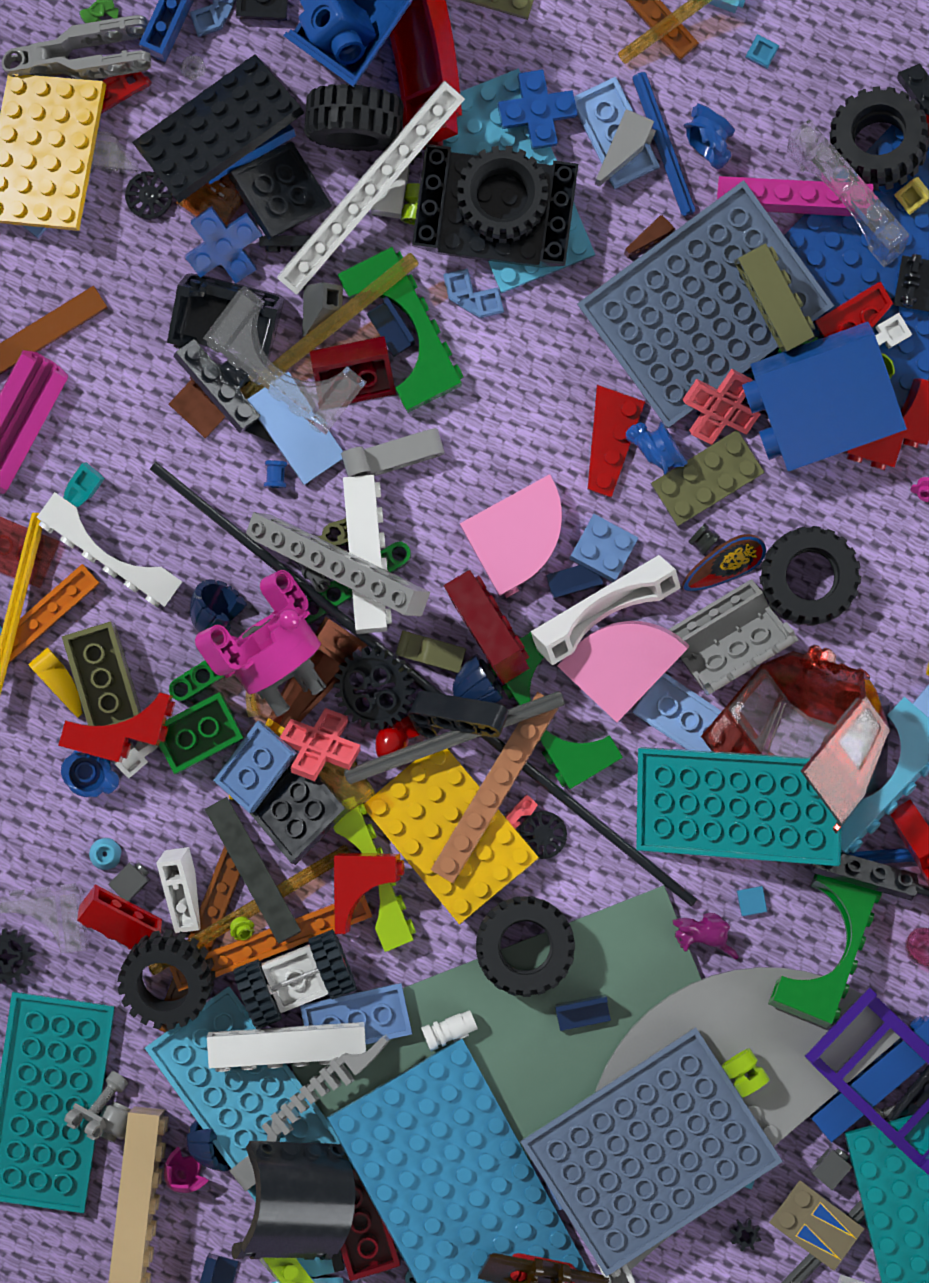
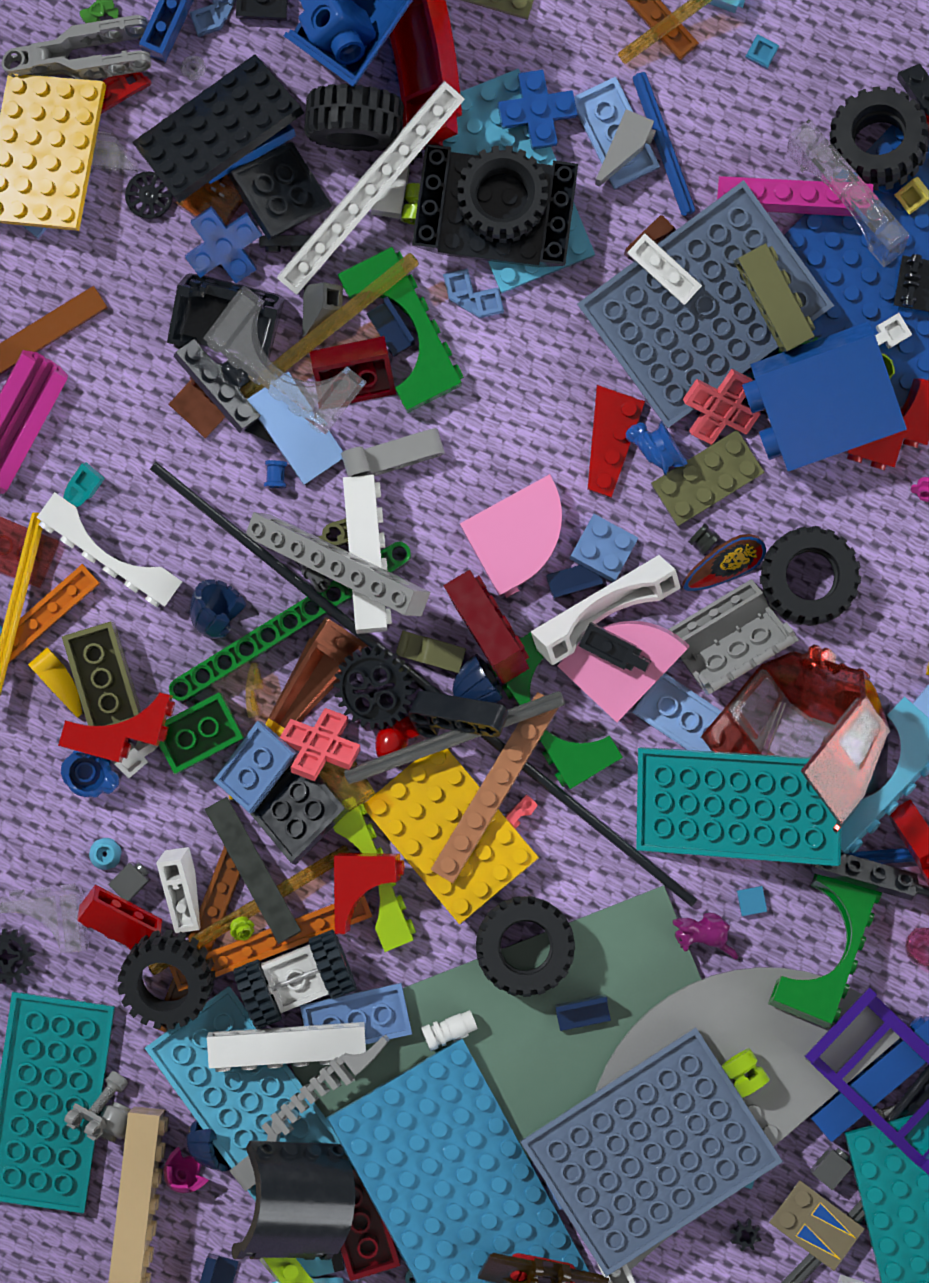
(271, 648): dark pink piece -> none
(544, 834): black wheel -> none
(613, 648): none -> black hinge
(664, 269): none -> white plate
(708, 135): blue piece -> none
(862, 308): red wing -> none

